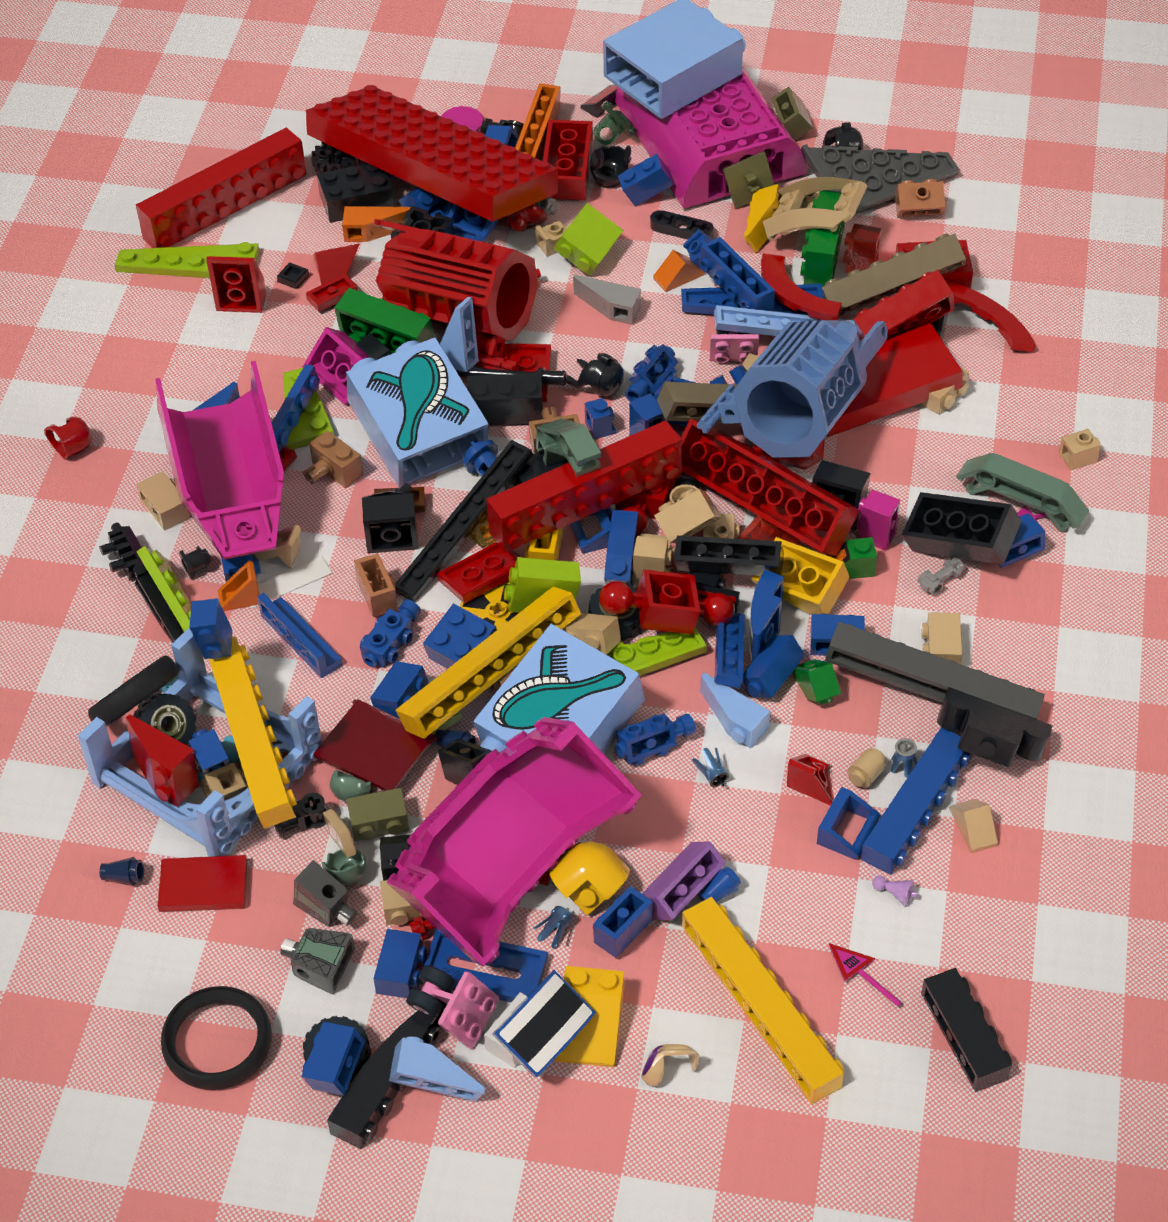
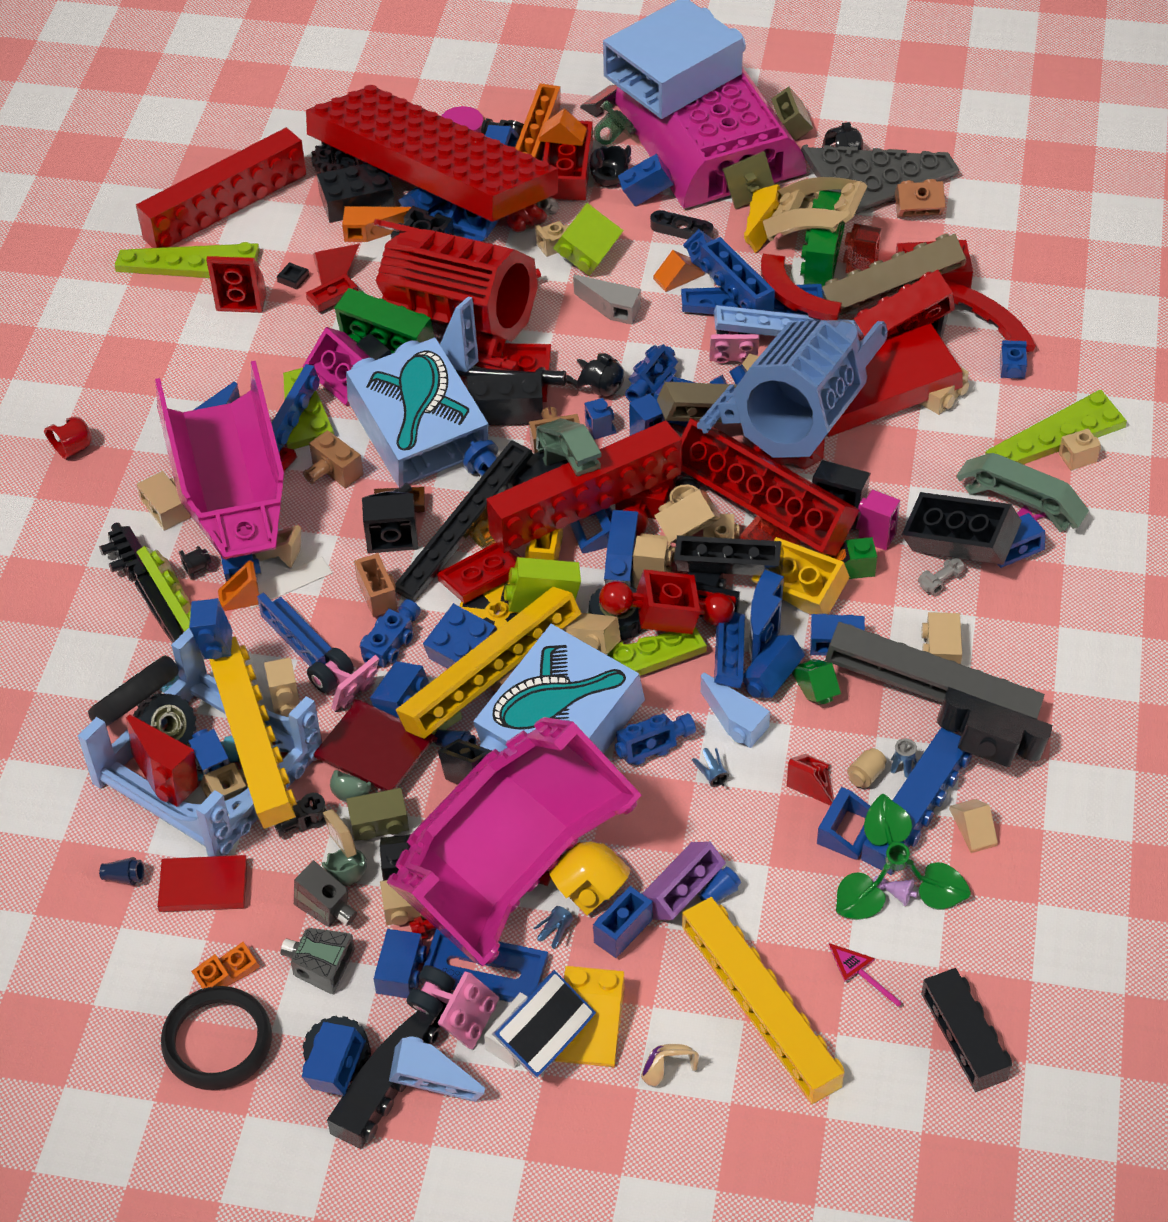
(226, 969): none -> orange slope
(282, 685): none -> tan brick
(339, 671): none -> plate
(563, 129): none -> orange slope
(890, 823): none -> green plant
(1013, 359): none -> blue brick
(1044, 438): none -> lime wing

